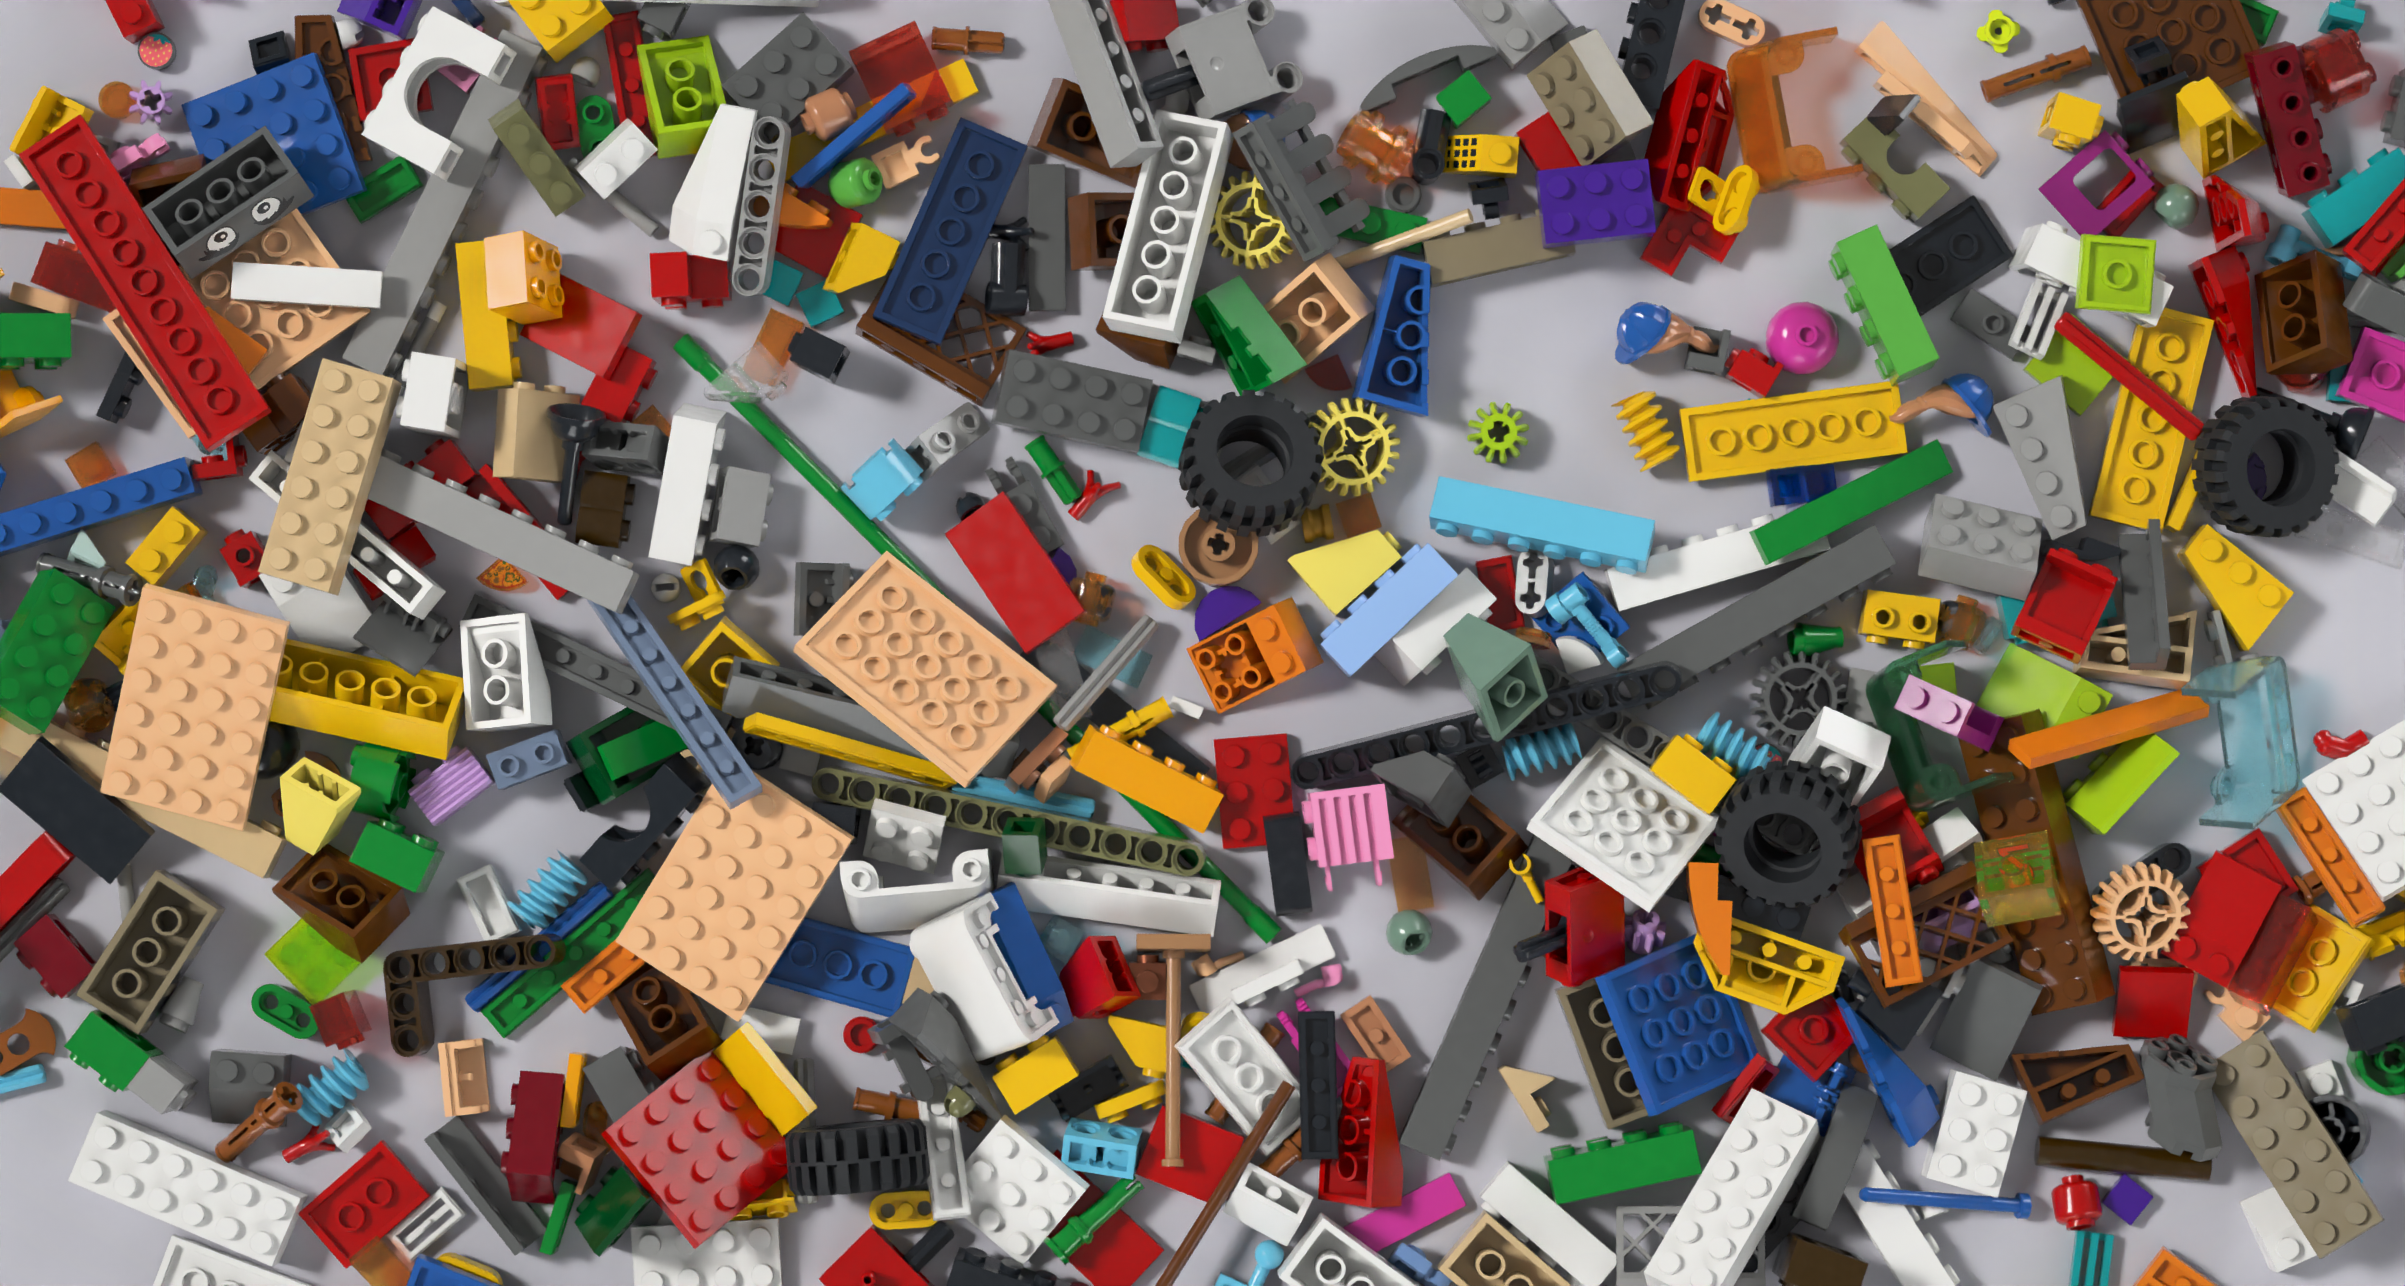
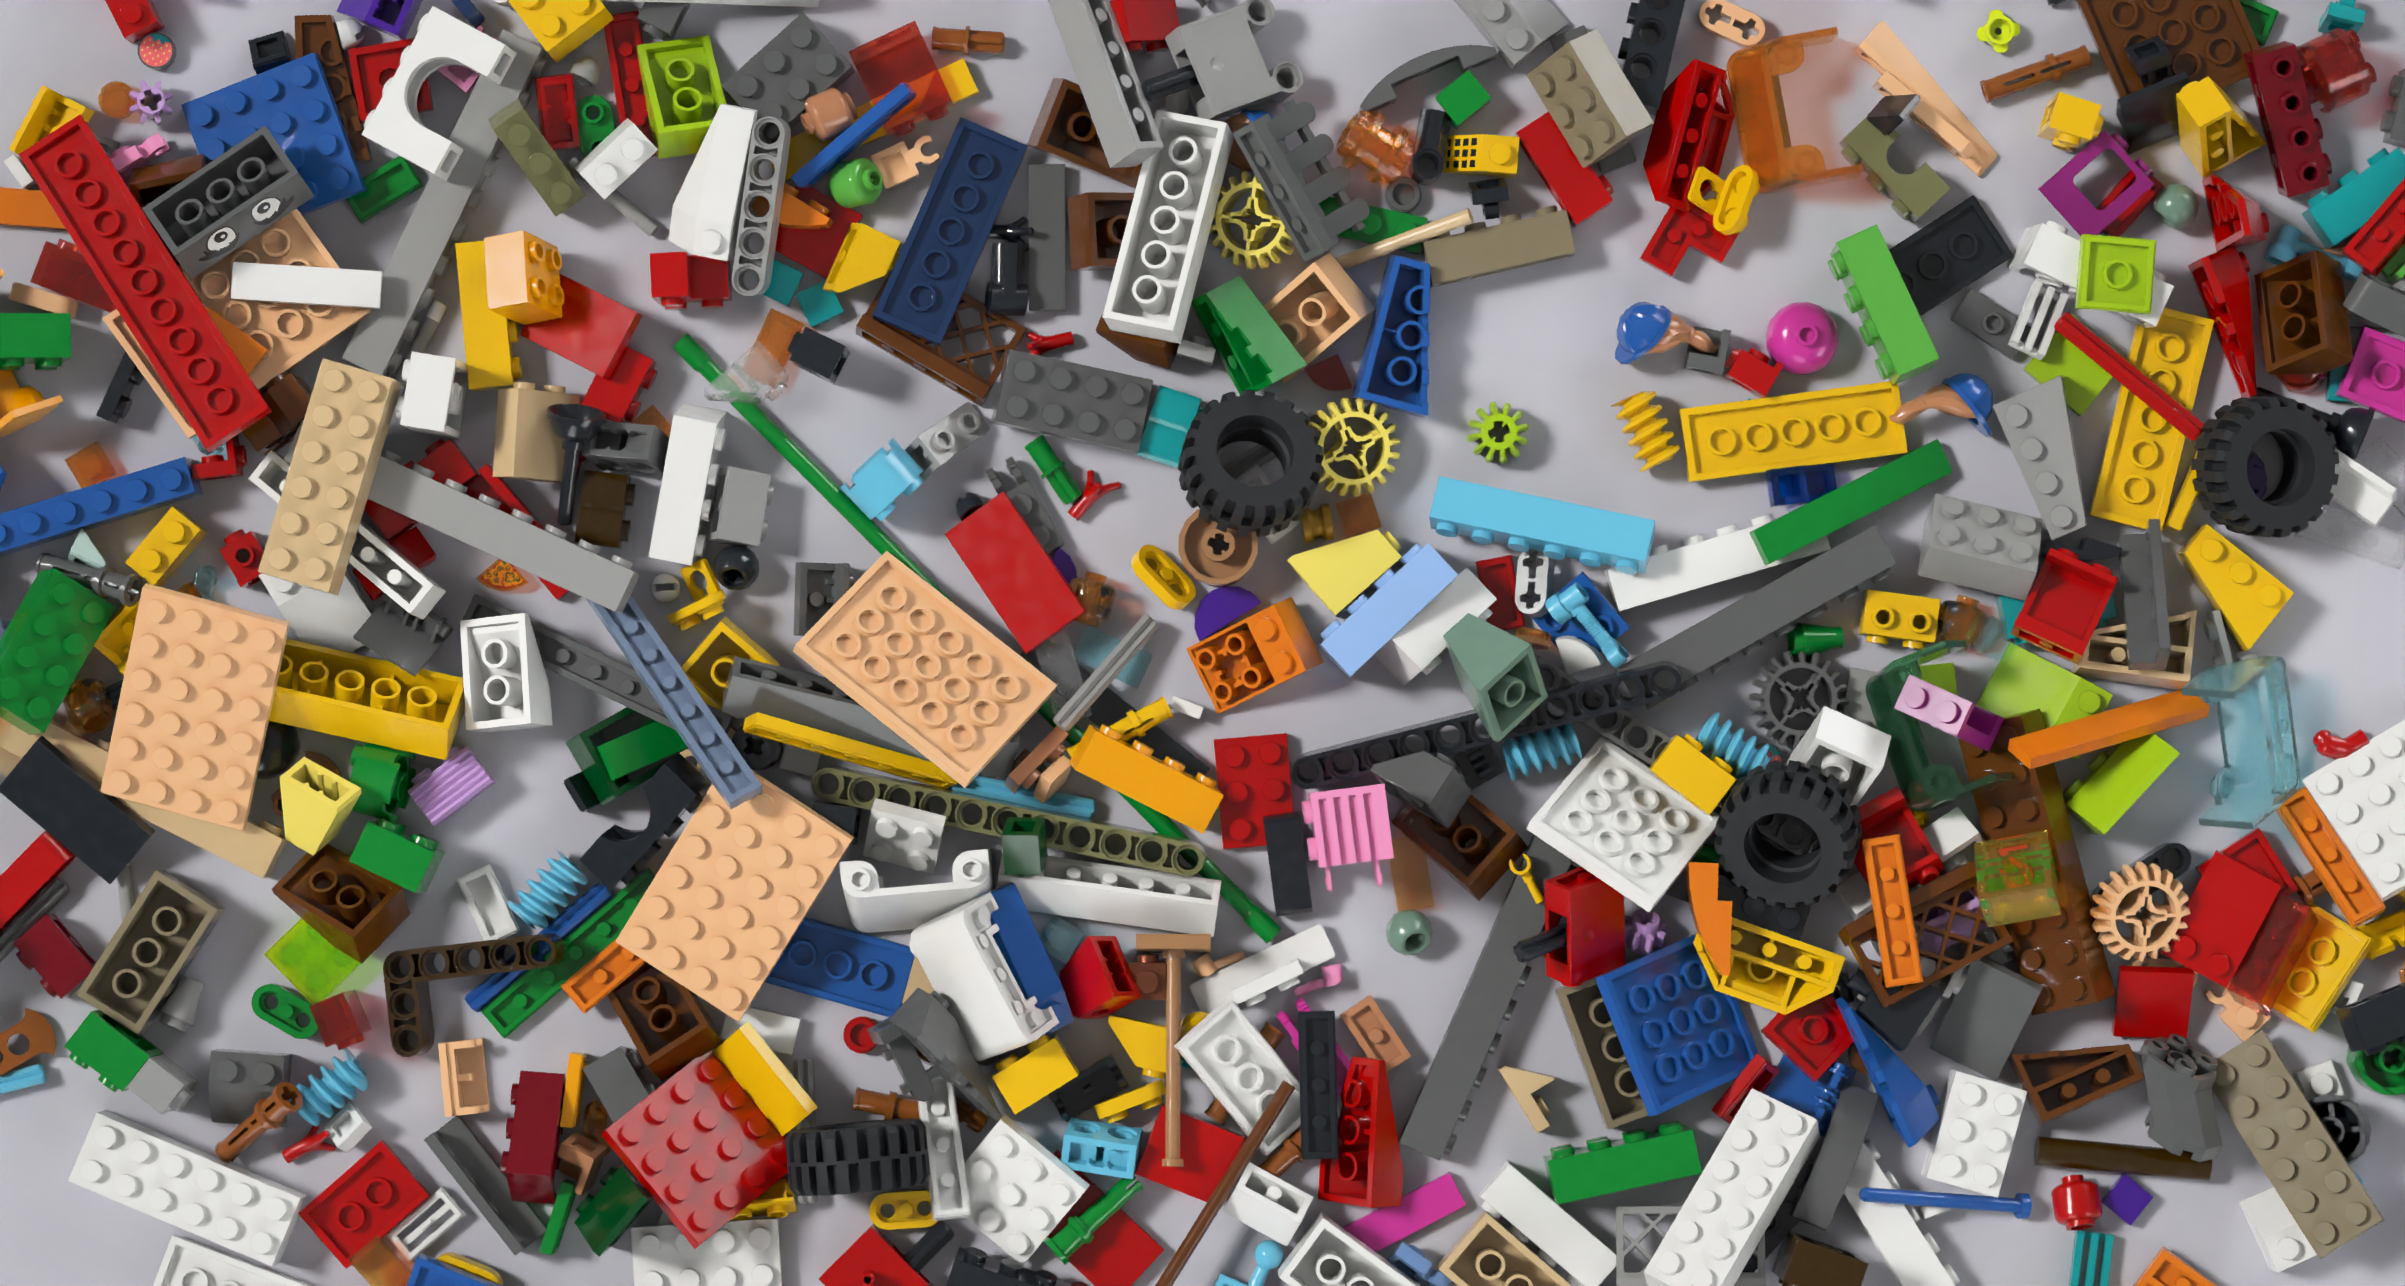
(529, 759): sand blue brick -> none
(958, 1102): olive hinge -> none
(1595, 203): dark purple brick -> none

